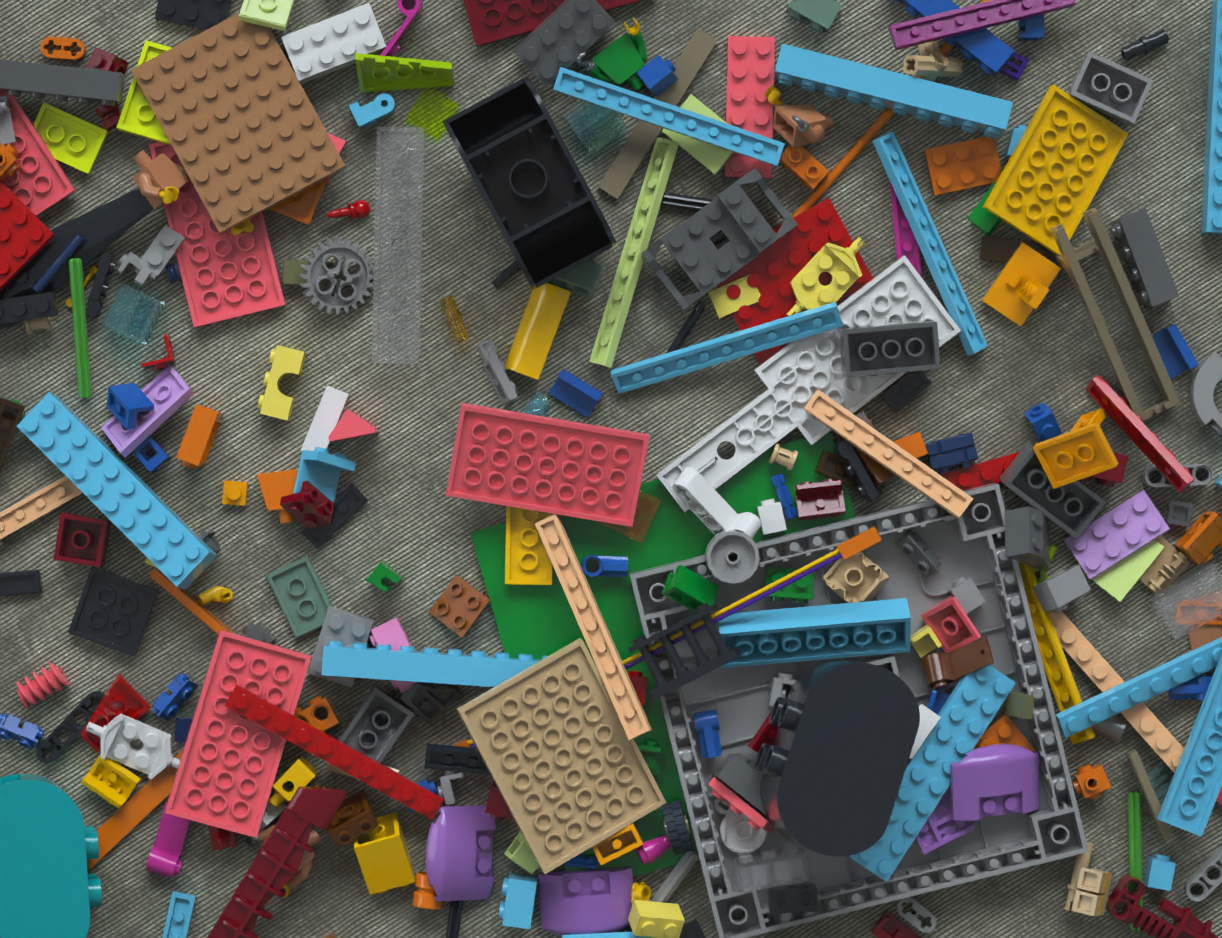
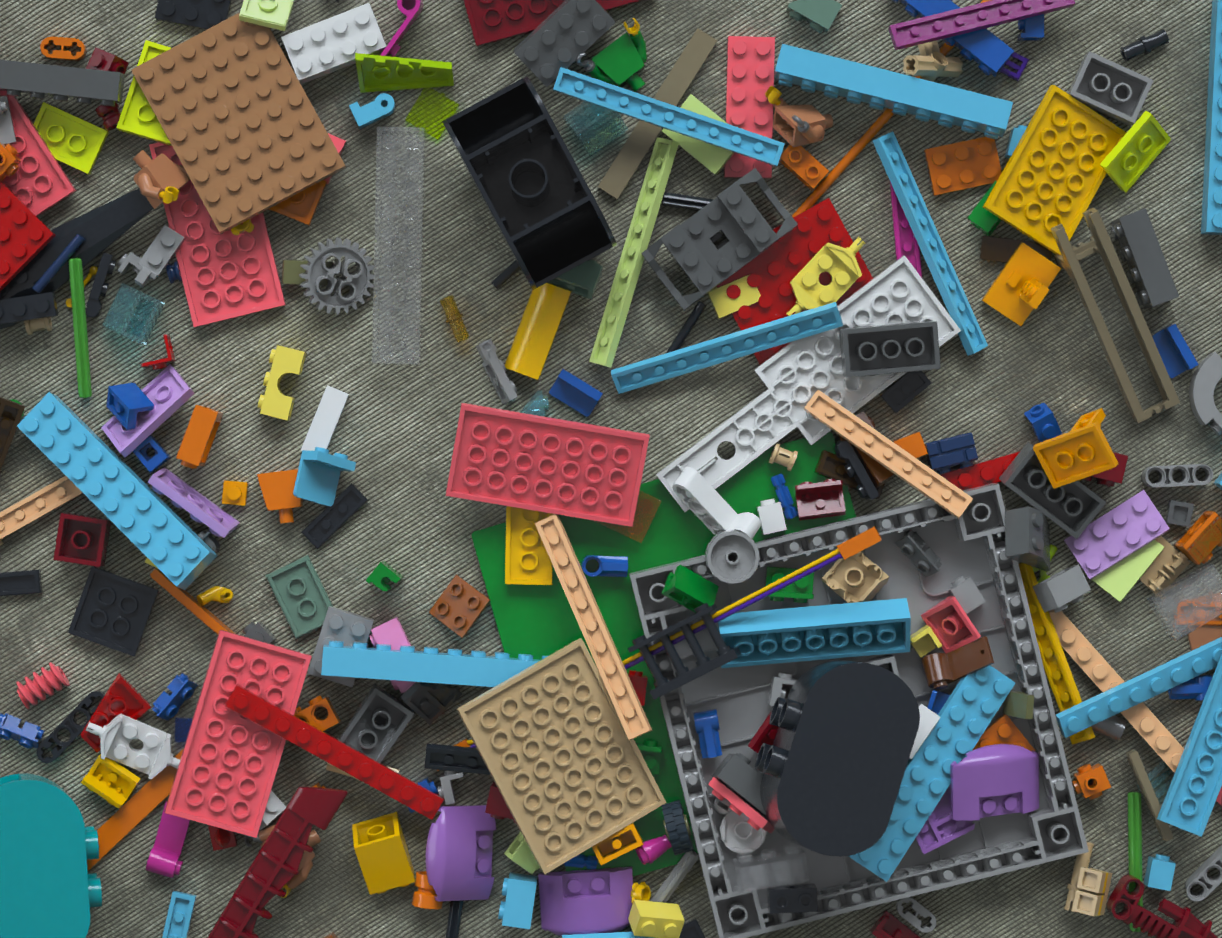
(196, 504): none -> lavender plate
(299, 774): yellow torso -> none
(309, 506): dark red bracket -> none
(351, 426): coral slope -> none
(352, 819): reddish brown plate -> none
(359, 209): red bar -> none
(658, 75): blue brick -> none
(1135, 151): none -> neon yellow plate
(1137, 431): red plate -> none

